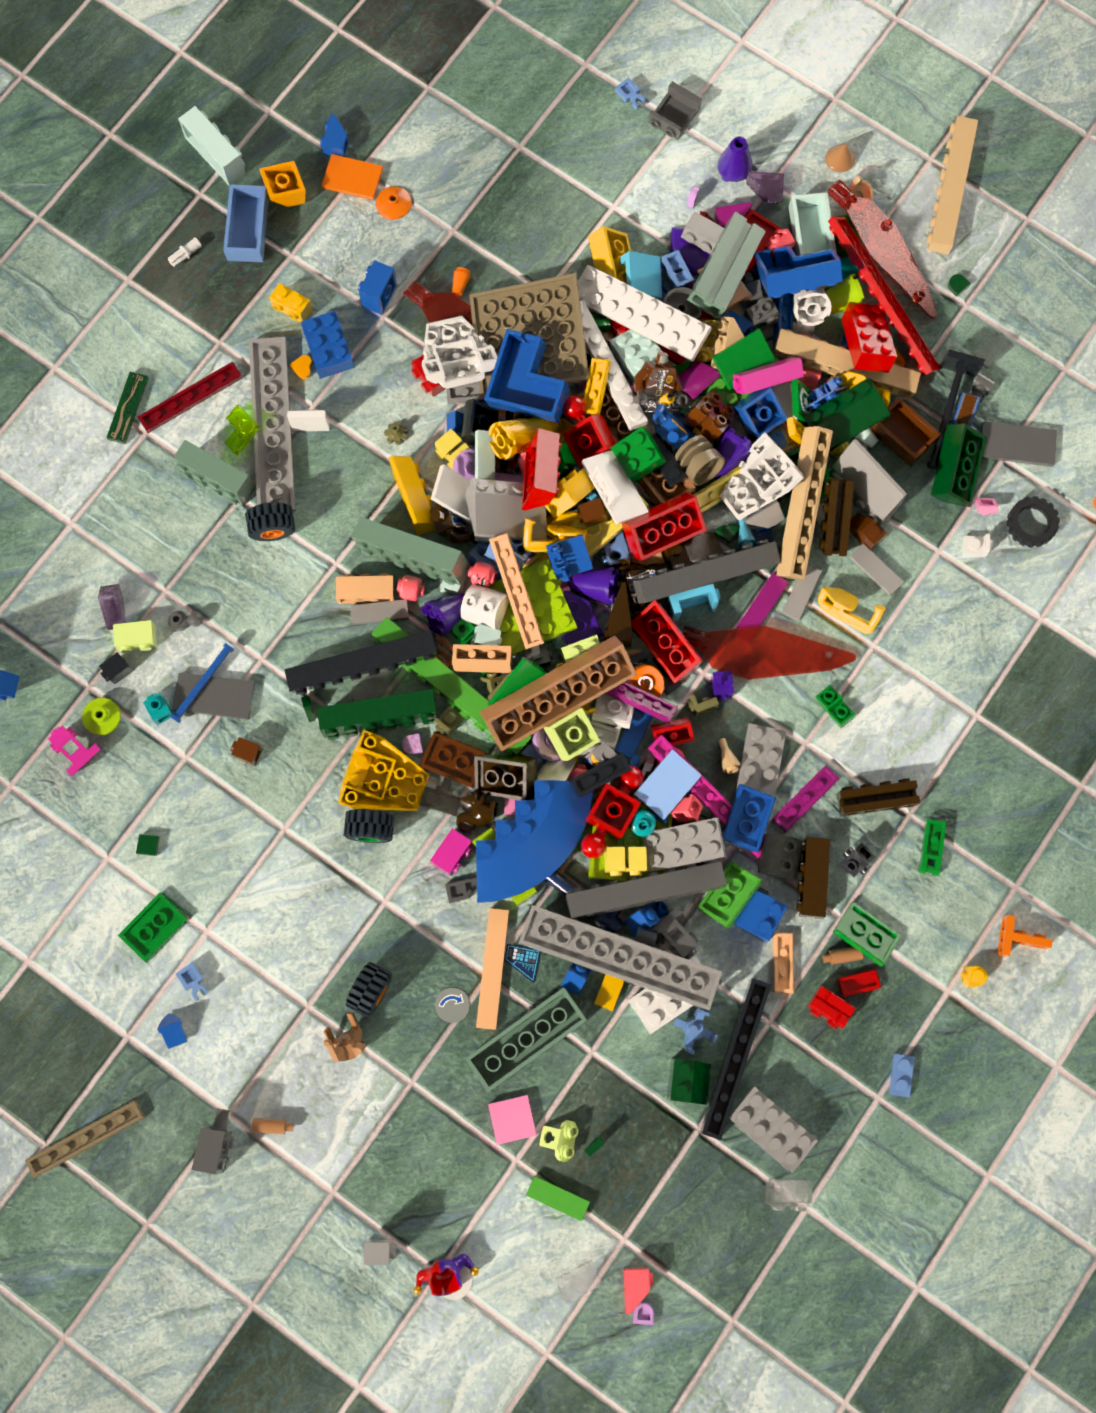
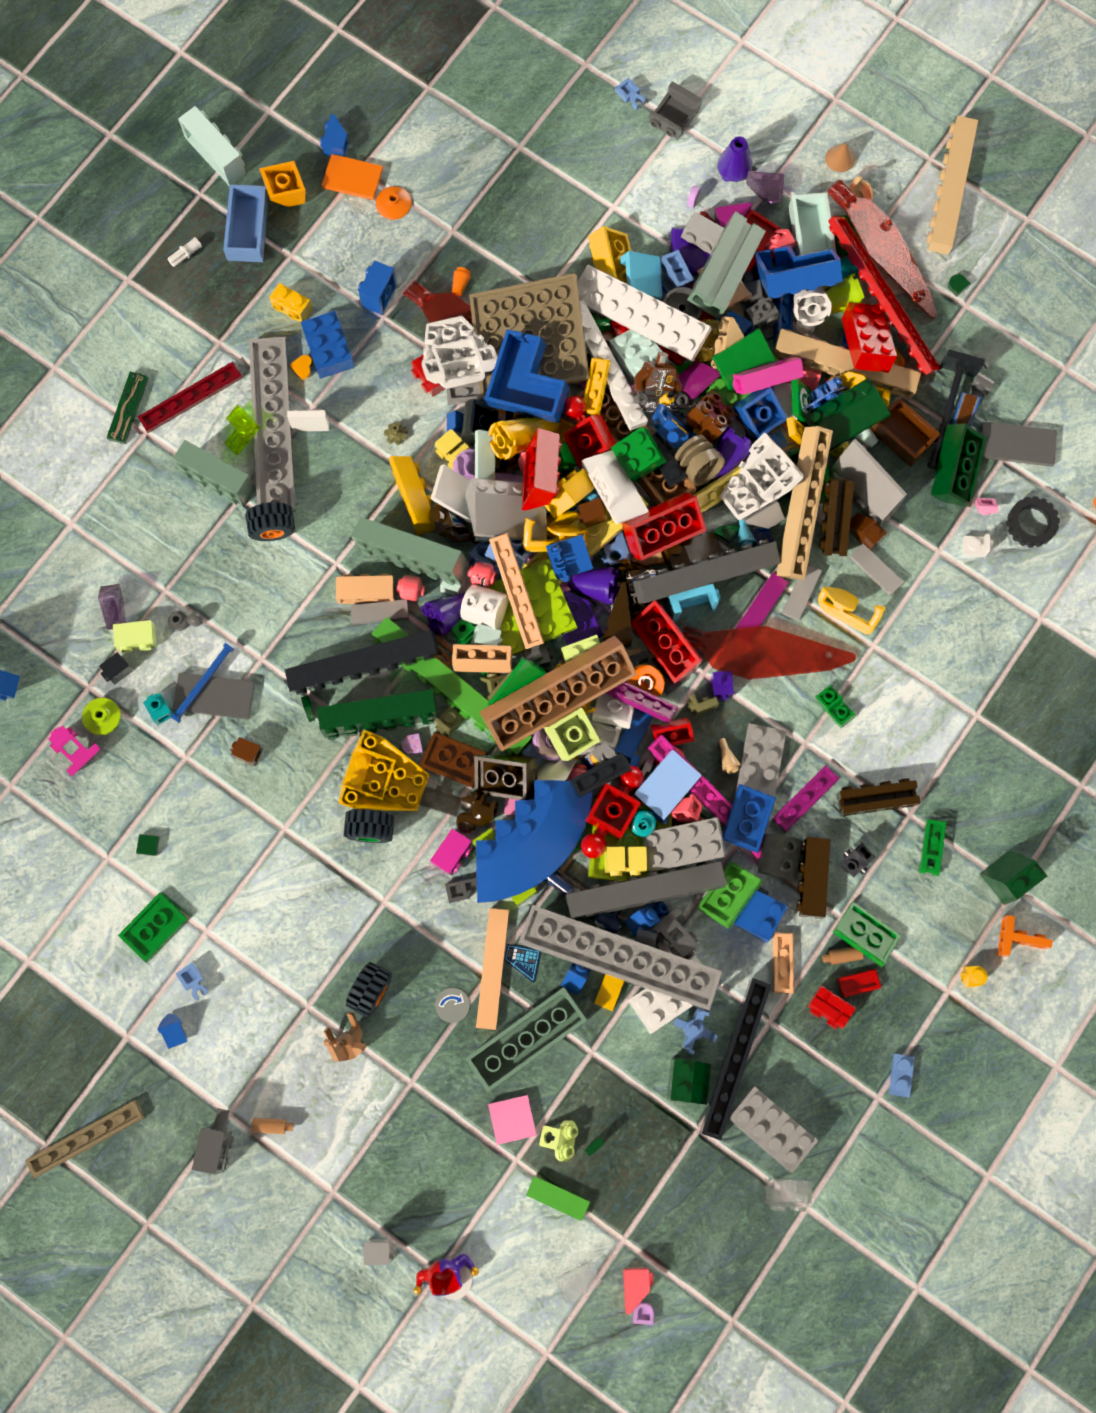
(1013, 876): none -> dark green slope

